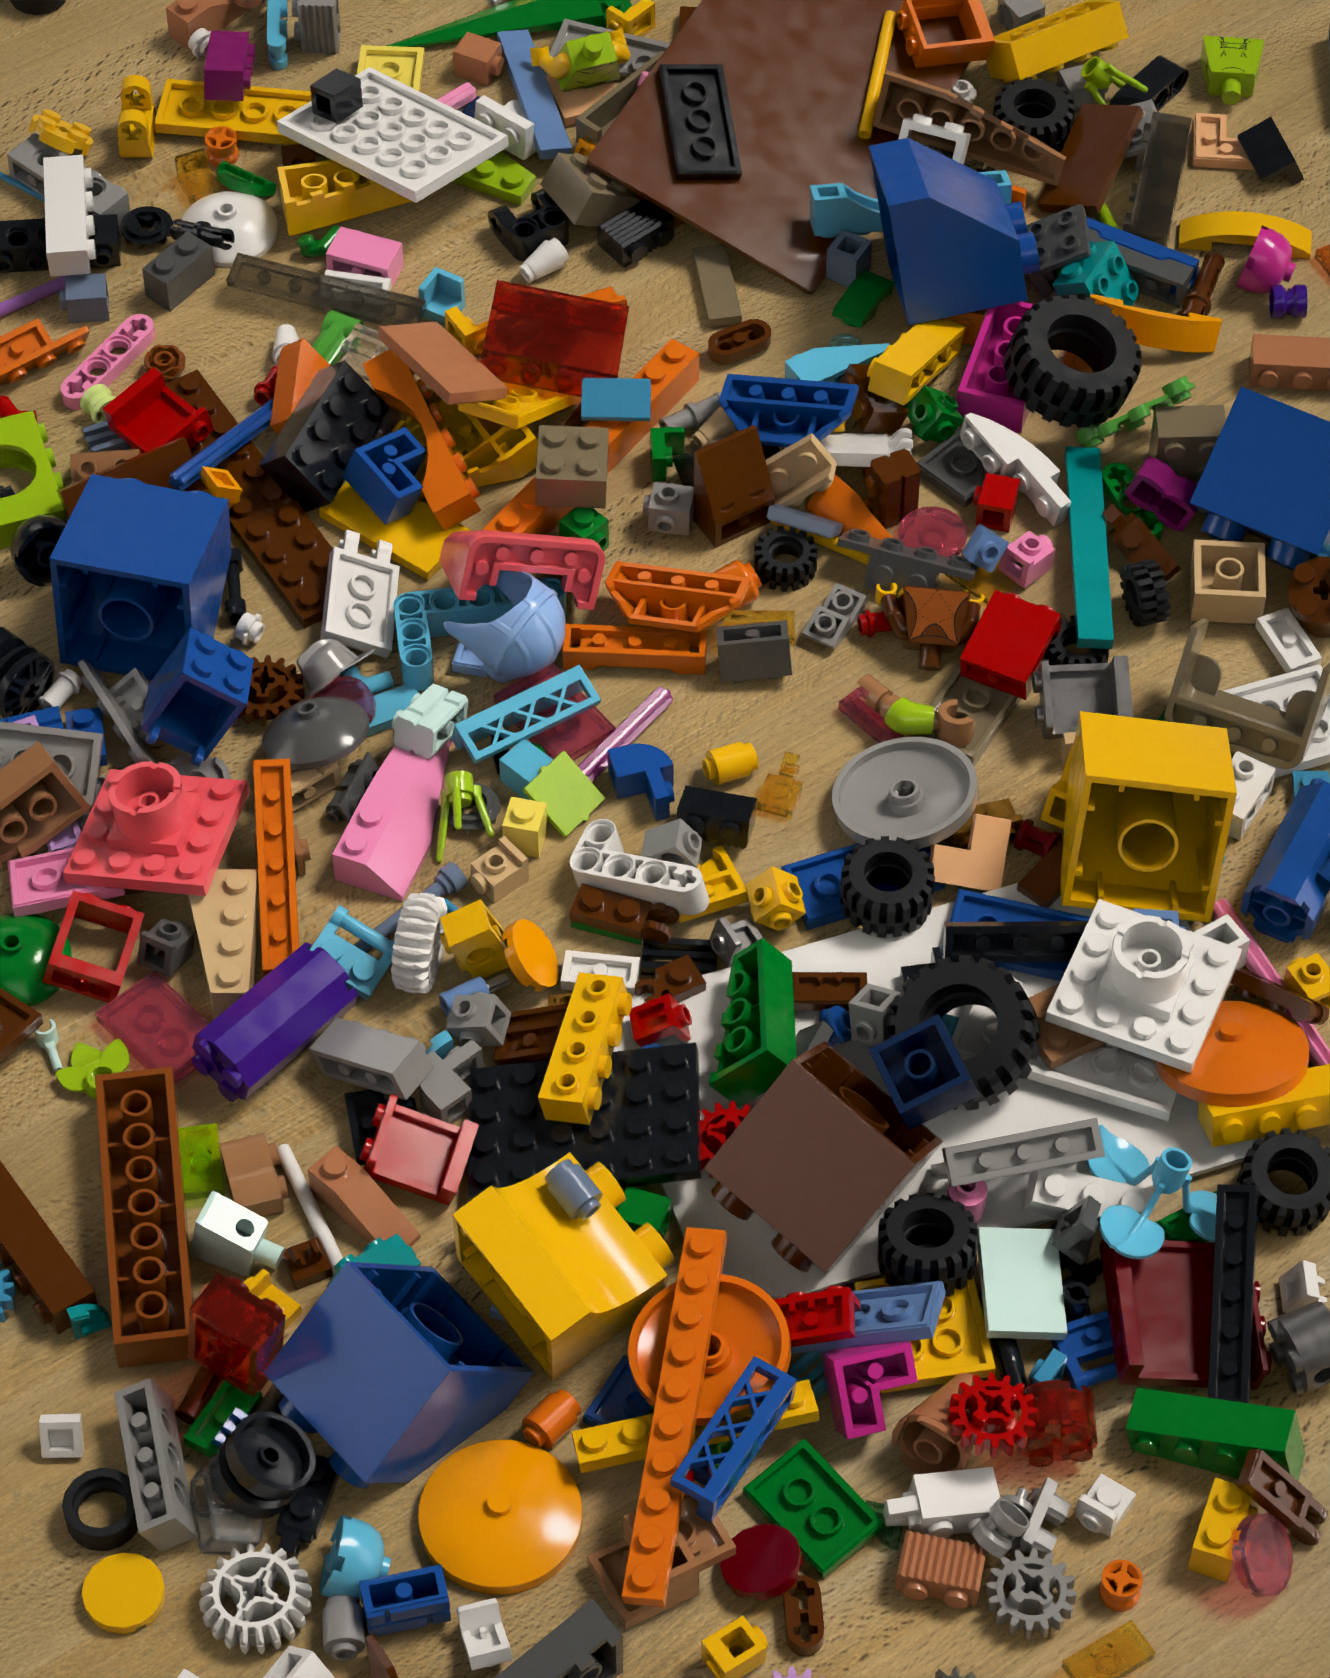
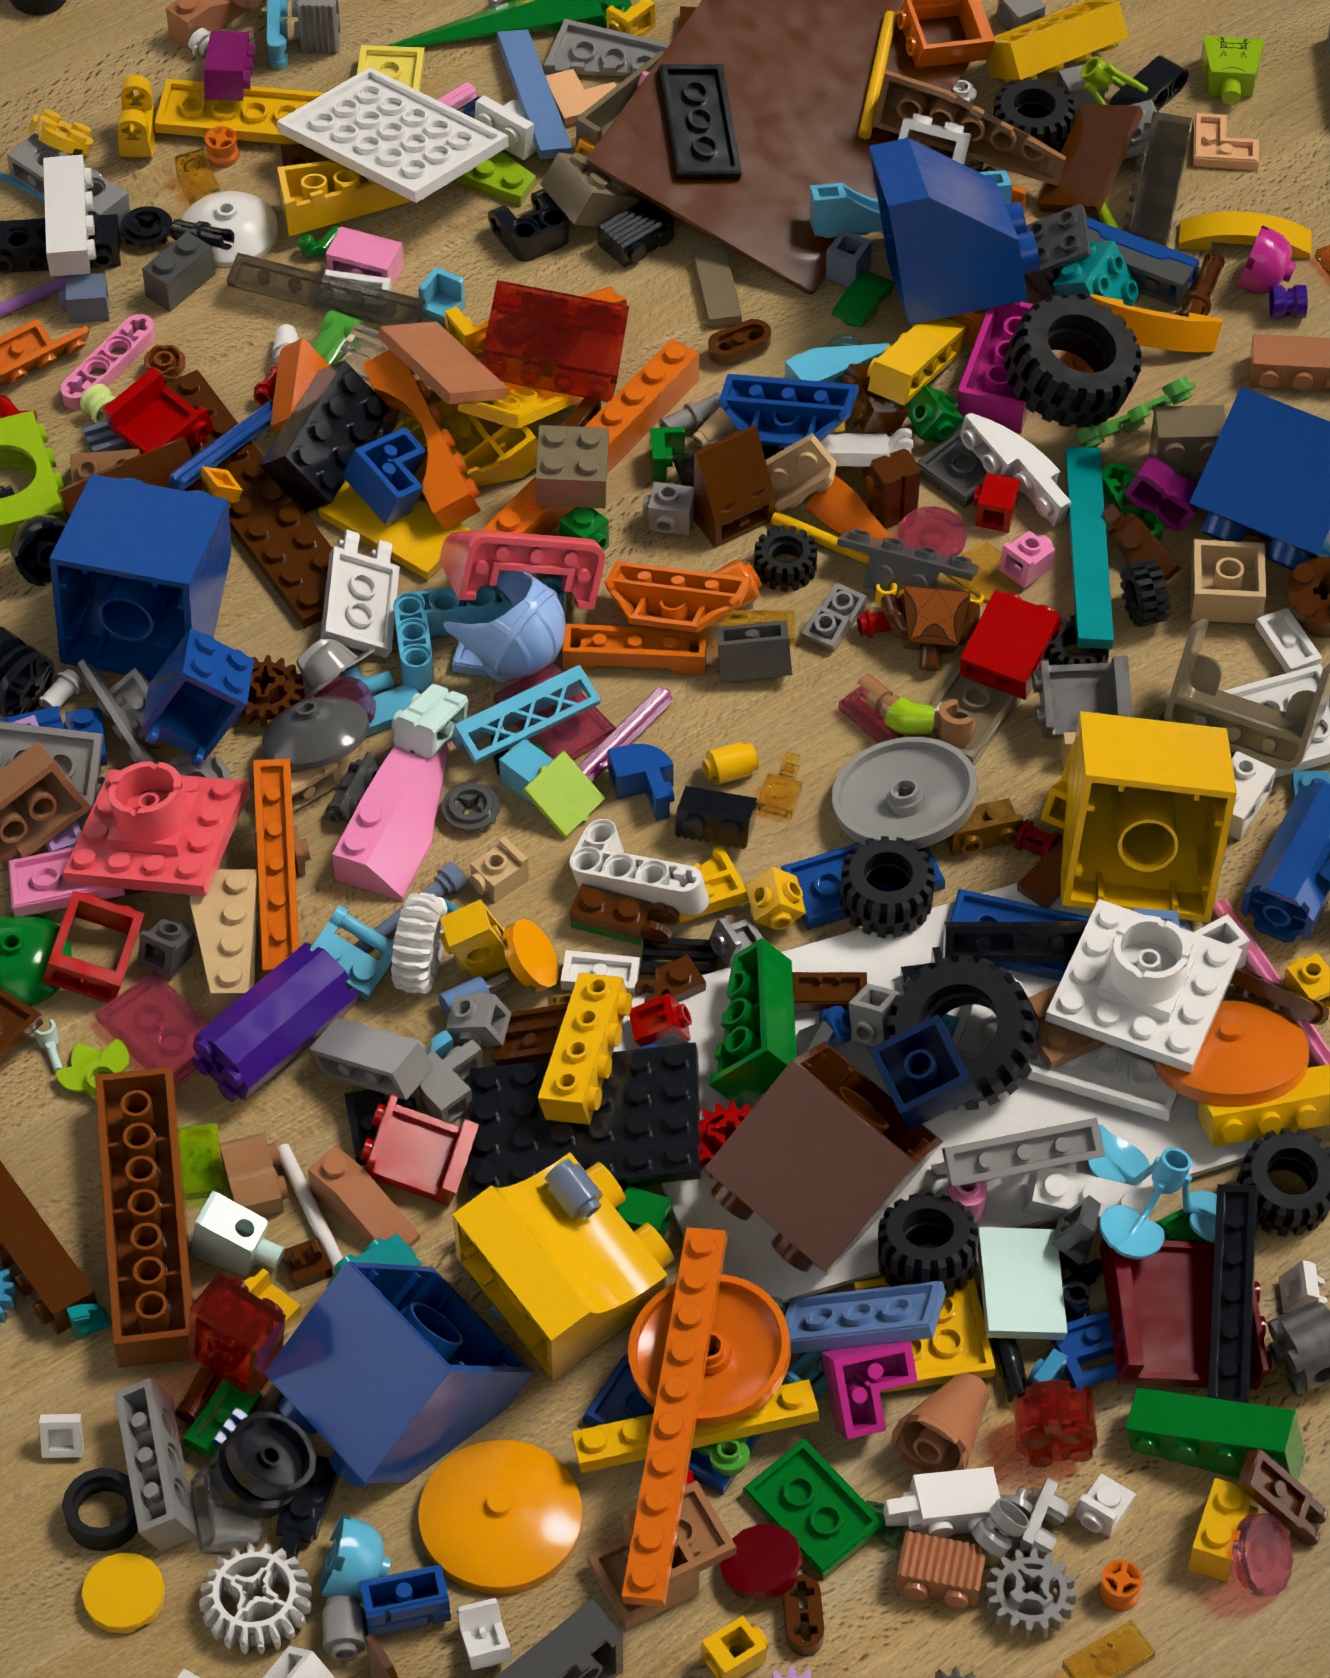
(234, 605): black bar -> none
(244, 181): green tile -> none
(249, 628): white plate -> none
(336, 95): black brick -> none
(459, 794): lime plant -> none
(478, 59): nougat brick -> none
(526, 825): light yellow brick -> none
(544, 260): white cone -> none
(551, 1419): orange brick -> none
(585, 60): lime torso -> none
(616, 399): dark azure slope -> none
(673, 843): light grey brick -> none
(743, 1449): blue fence -> none
(804, 521): sand blue tile -> none
(820, 1315): red bracket -> none
(981, 863): light nougat tile -> none
(985, 548): medium blue bracket -> none
(992, 1415): red gear -> none
(1269, 152): black panel -> none

